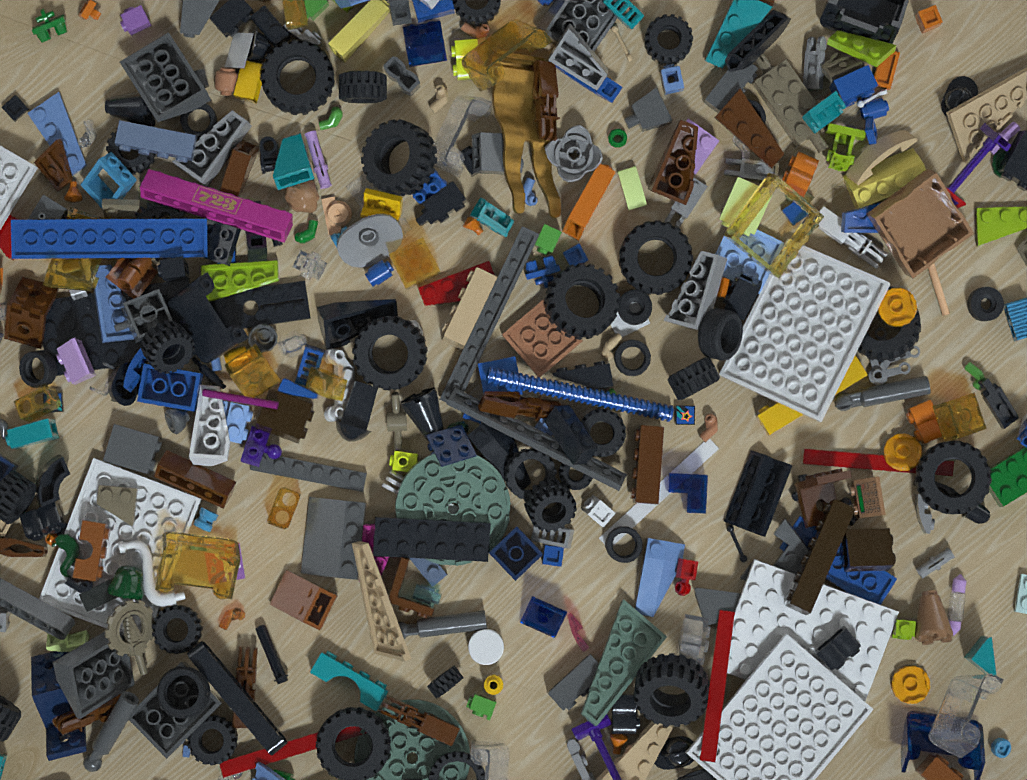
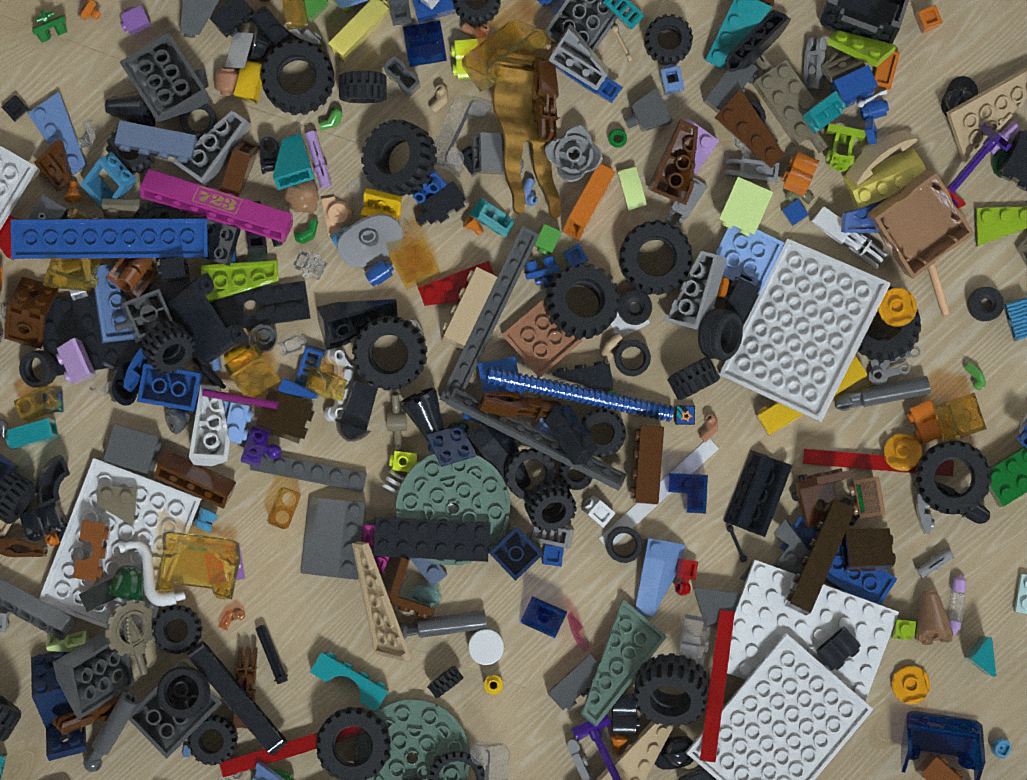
(72, 551): dark green piece -> none
(79, 585): black arm -> none
(303, 600): dark orange slope -> none
(429, 724): reddish brown arm -> none
(481, 705): bright green brick -> none
(751, 210): clear yellow window -> none
(951, 726): clear windscreen -> none
(998, 403): black hinge -> none

